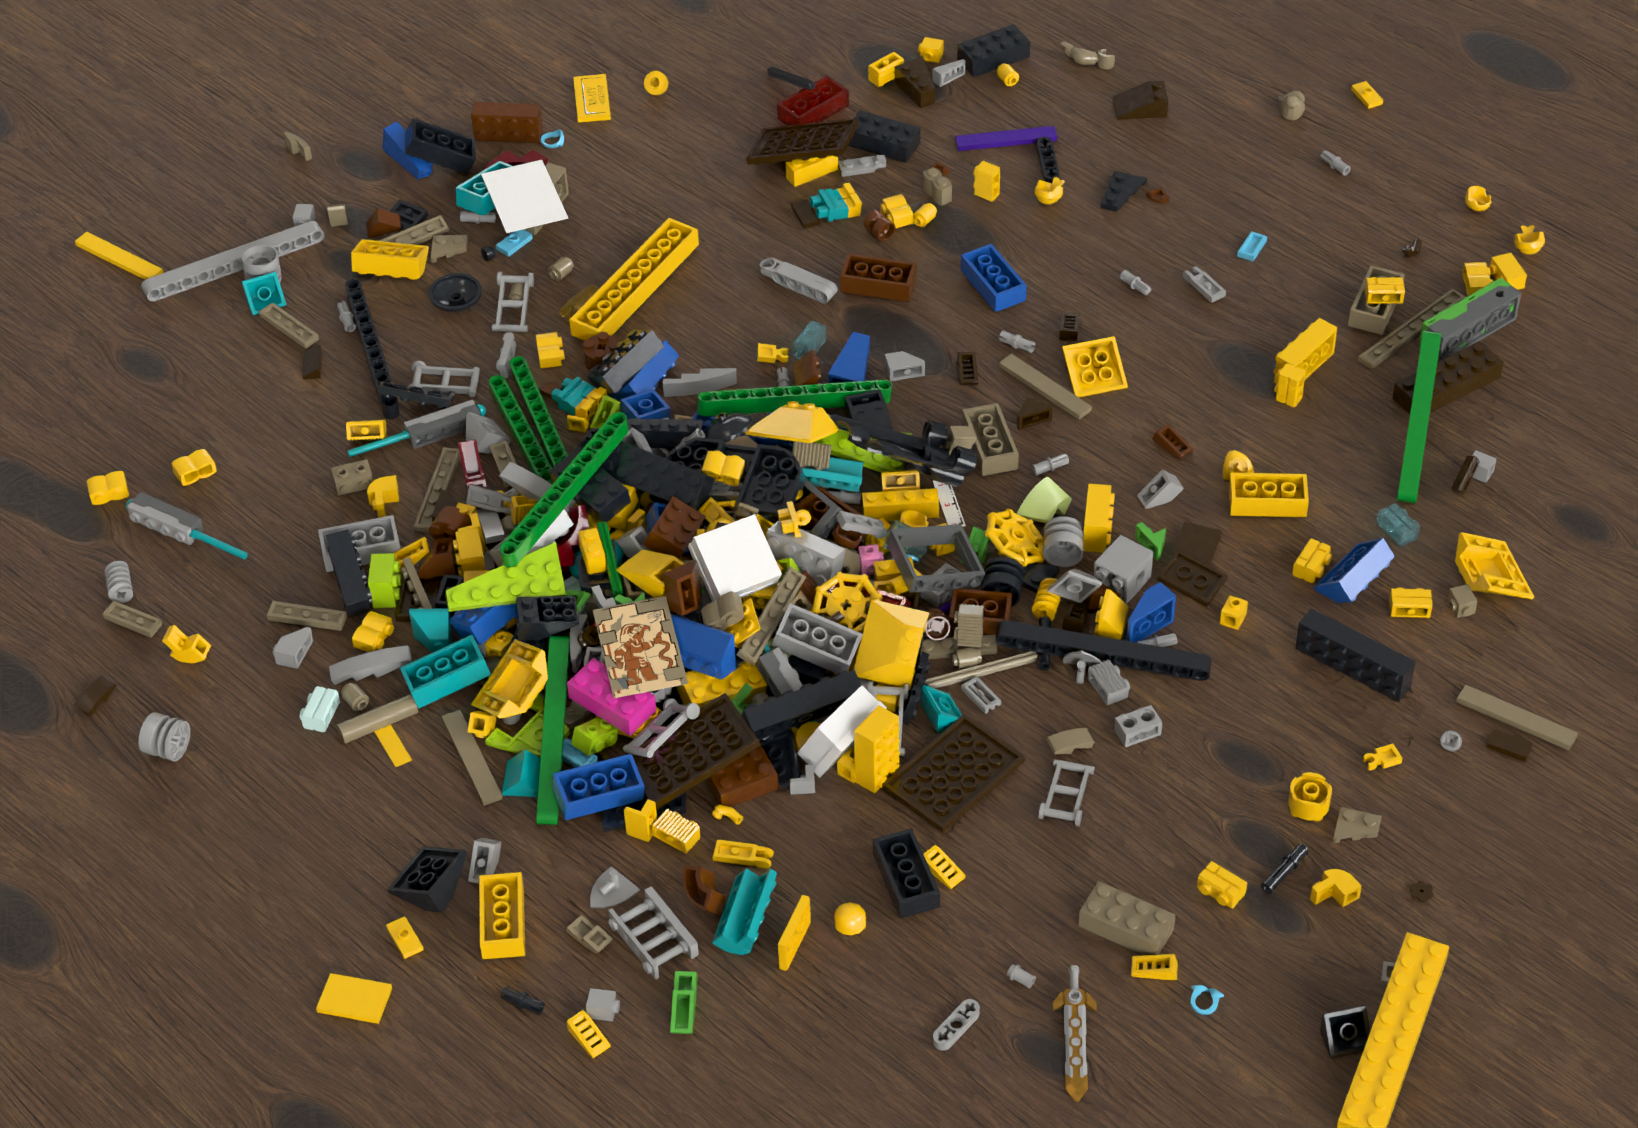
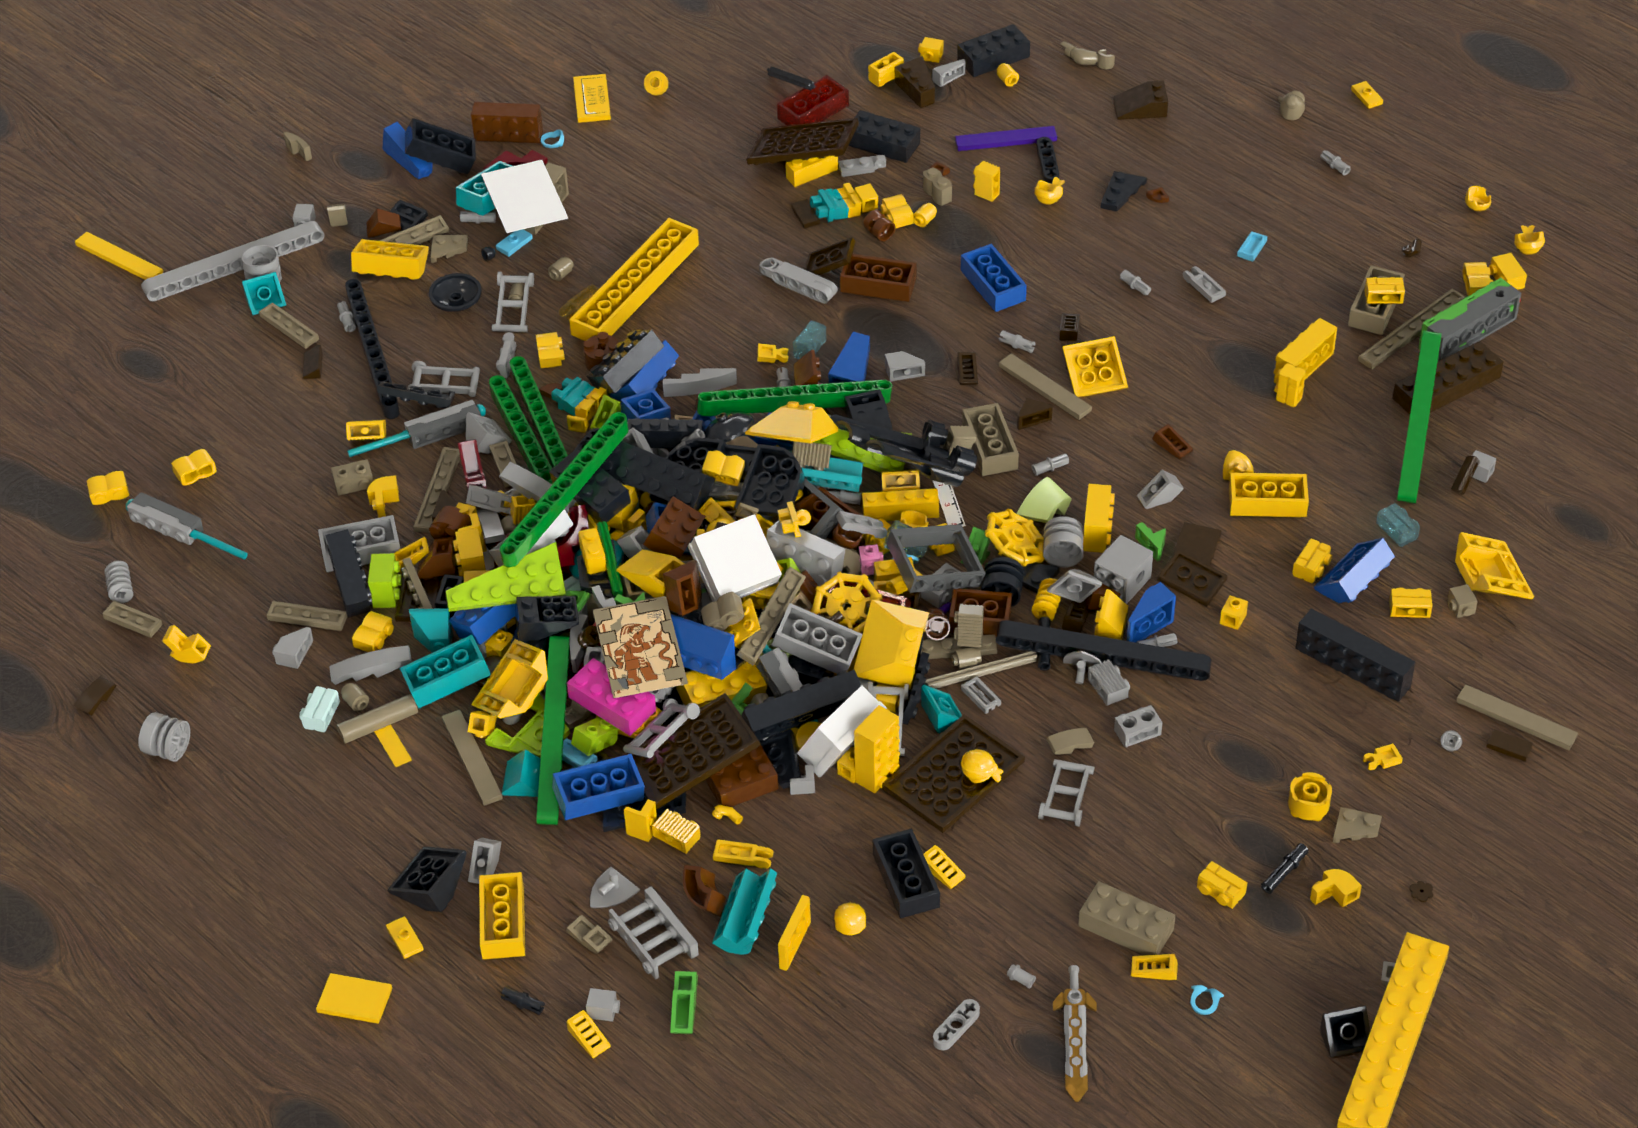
(830, 257): none -> dark brown tile
(868, 197): none -> yellow brick
(980, 766): none -> yellow hat

